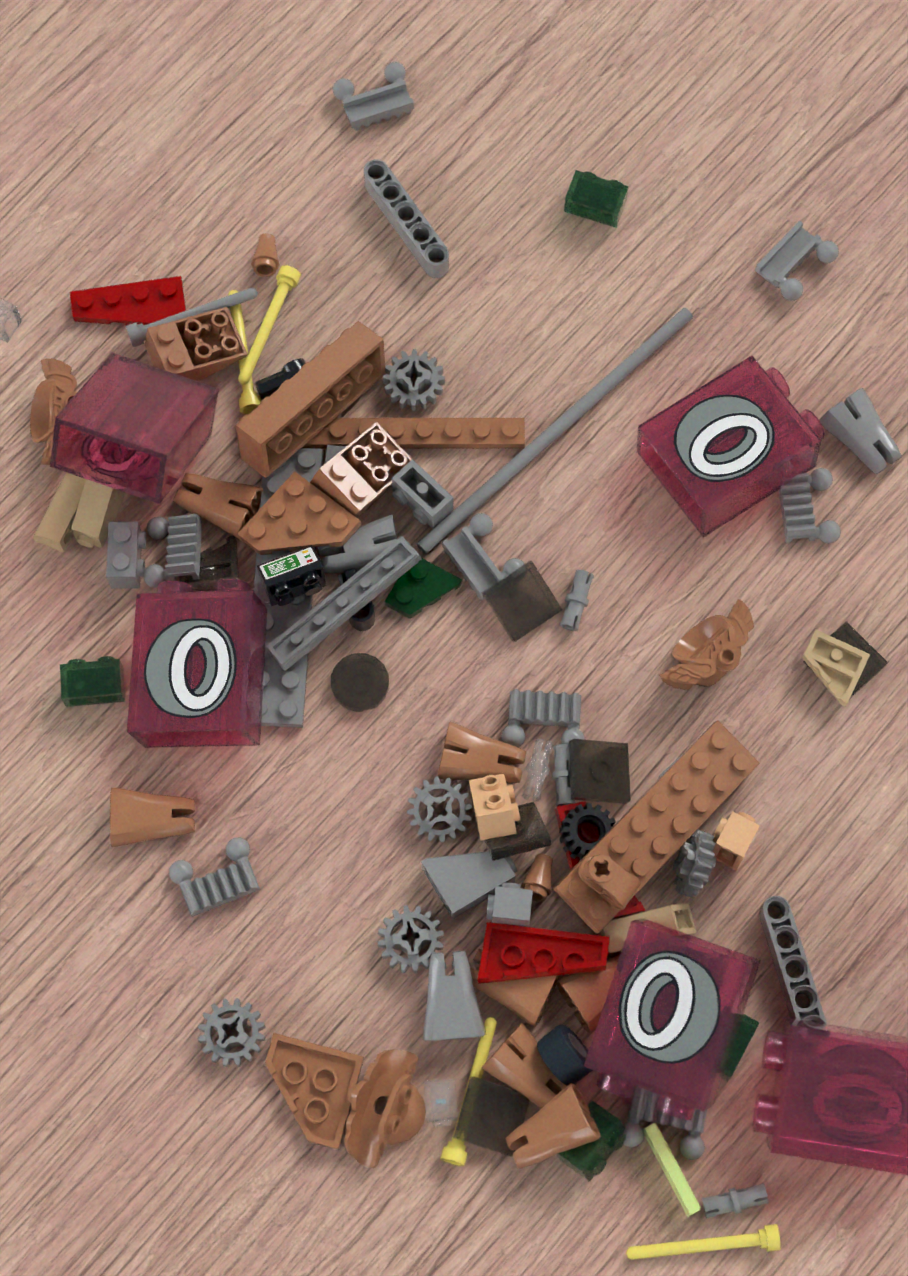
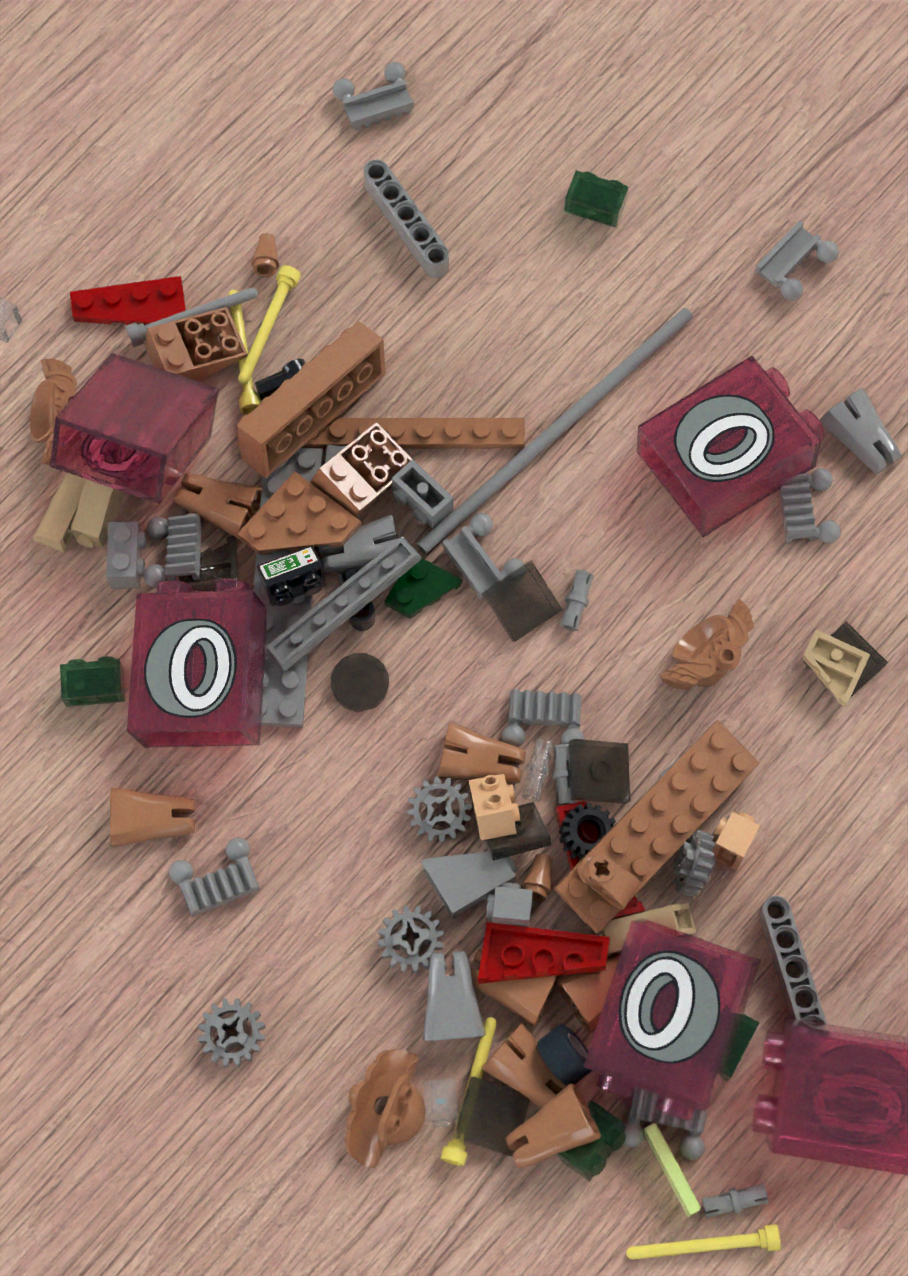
(315, 1085): nougat plate -> none
(426, 380): light grey gear -> none

